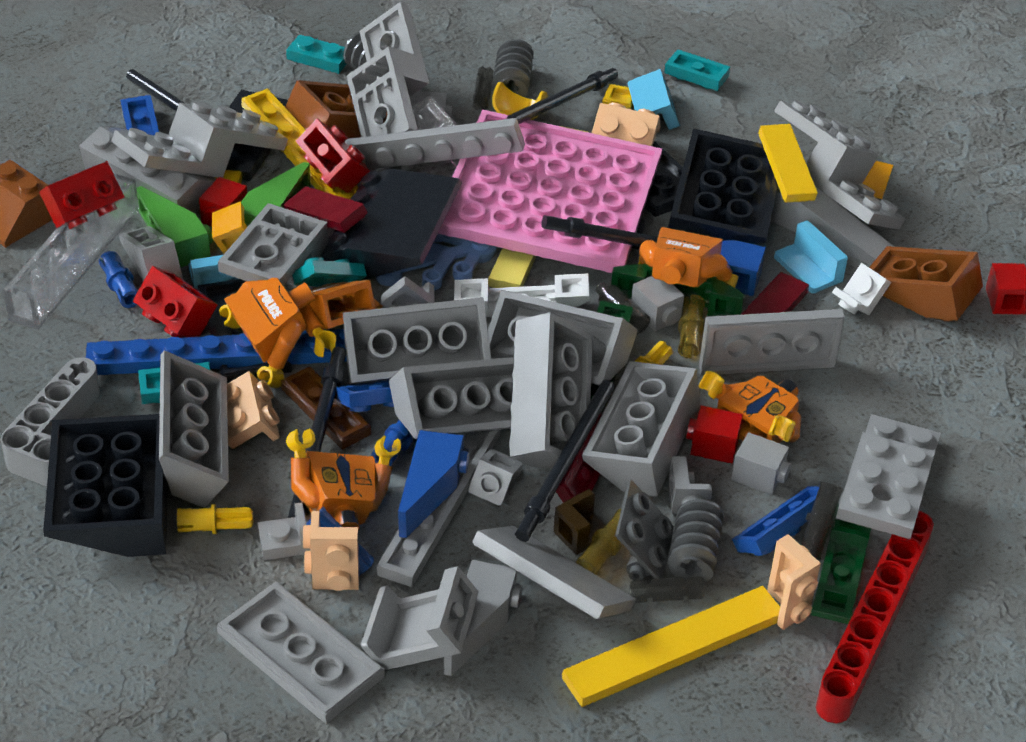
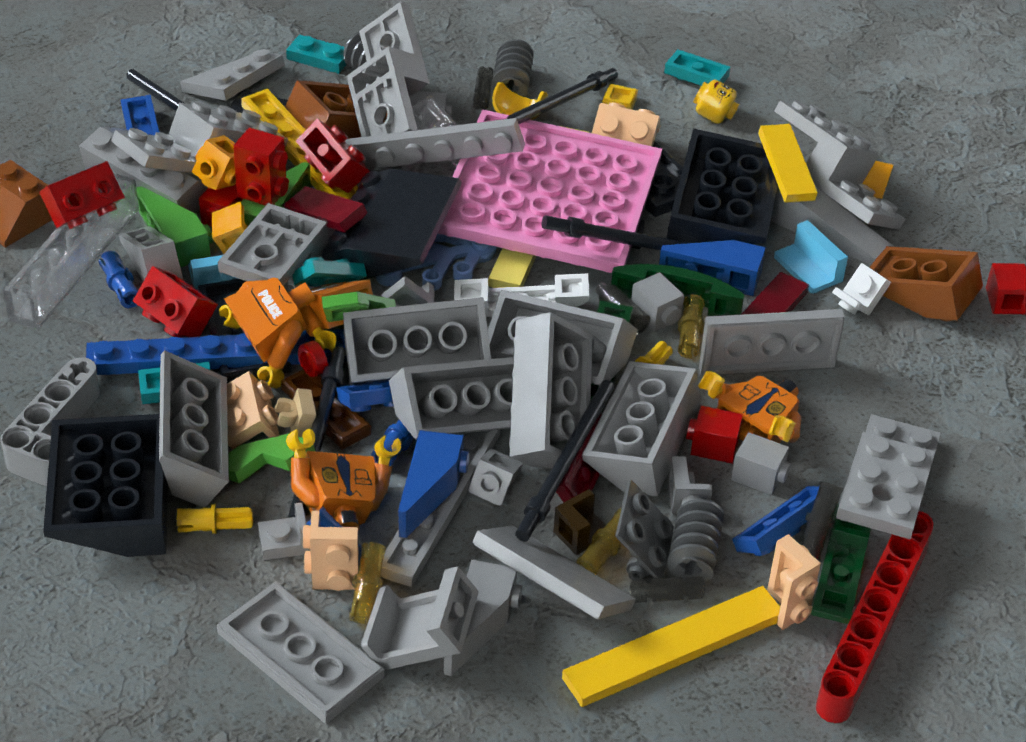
(216, 163): none -> light orange brick
(234, 76): none -> light grey wing
(252, 456): none -> bright green tile
(260, 167): none -> red brick
(297, 412): none -> tan tile
(312, 358): none -> red tile
(353, 301): none -> bright green tile
(367, 582): none -> clear yellow pin
(653, 94): medium azure panel -> none
(686, 258): orange torso -> none
(716, 101): none -> yellow head

